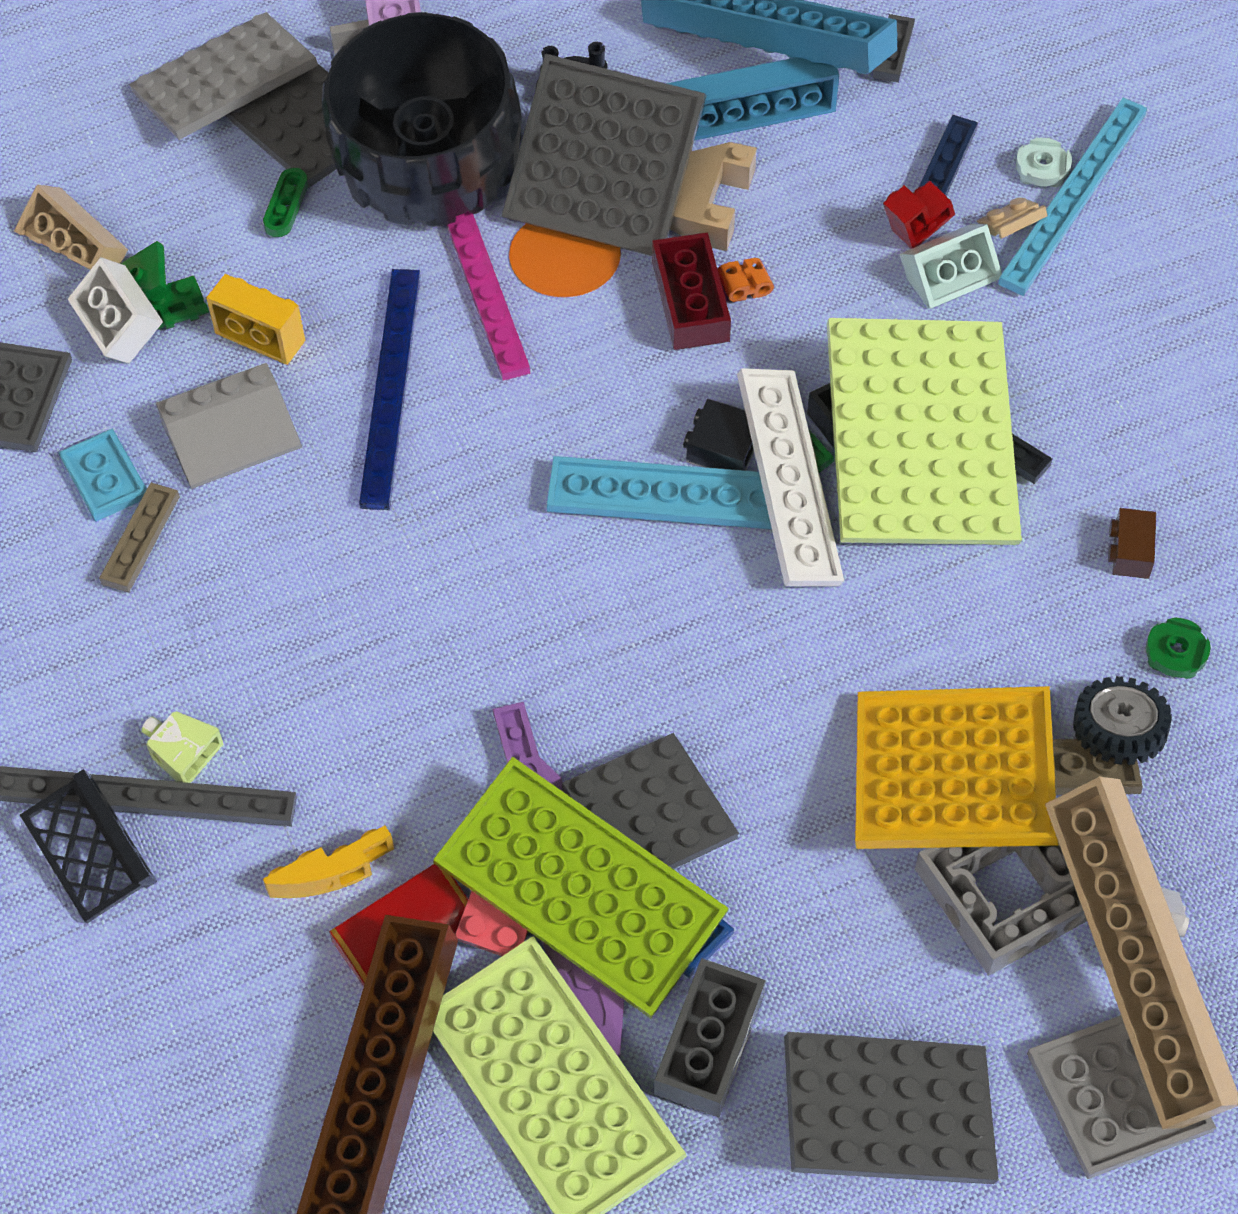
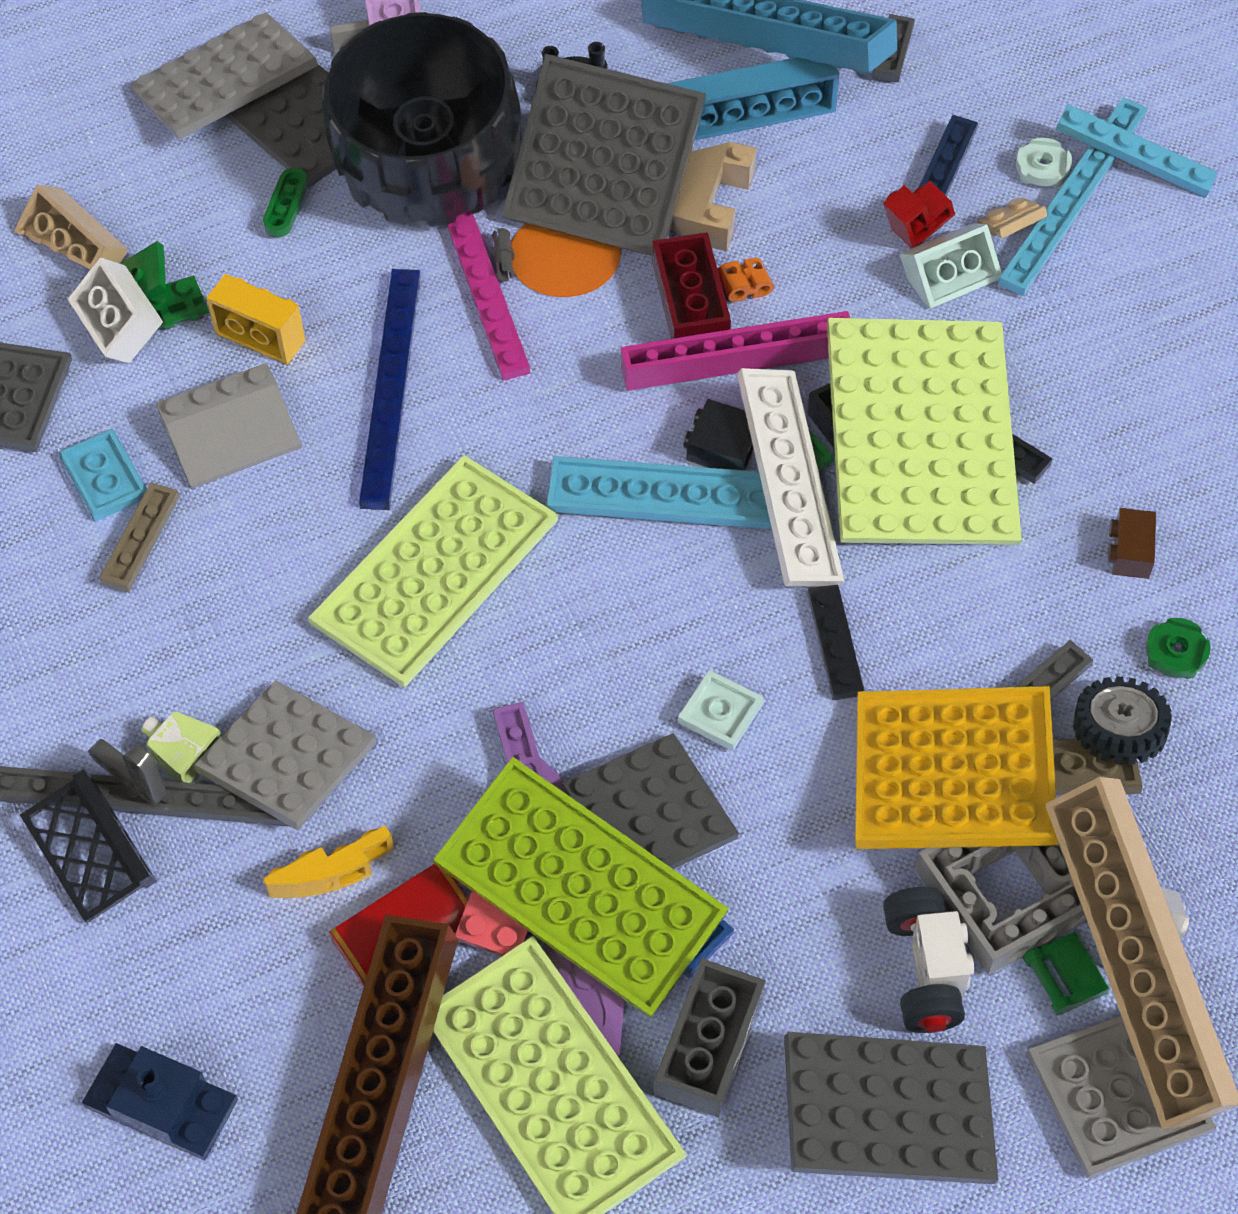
(133, 769): none -> dark grey beam
(160, 1099): none -> dark blue brick
(285, 754): none -> light grey plate
(433, 570): none -> yellowish green plate
(503, 254): none -> dark grey pin
(720, 710): none -> light aqua plate
(726, 352): none -> dark pink brick
(835, 642): none -> black plate
(938, 956): none -> brick
(1059, 669): none -> dark grey plate
(1074, 969): none -> green plate
(1136, 150): none -> medium azure plate

